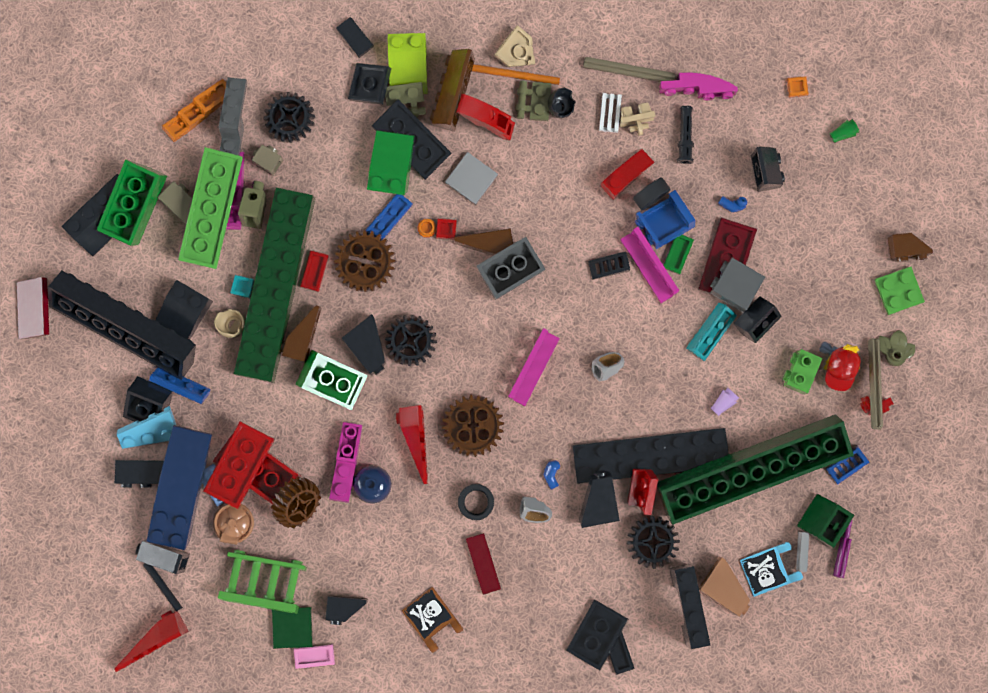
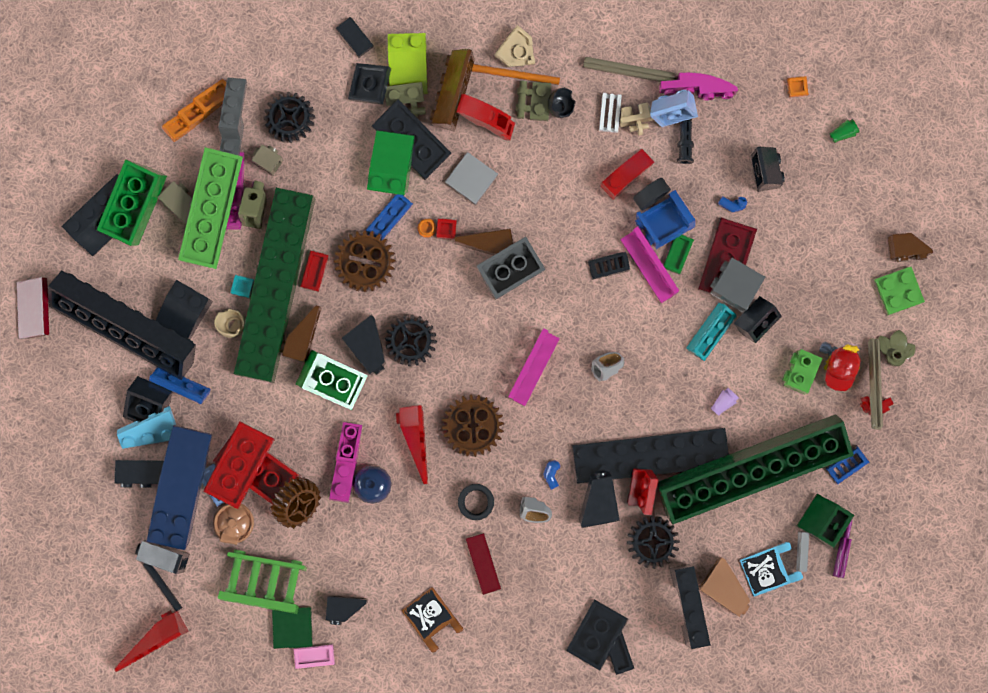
(674, 108): none -> light blue slope

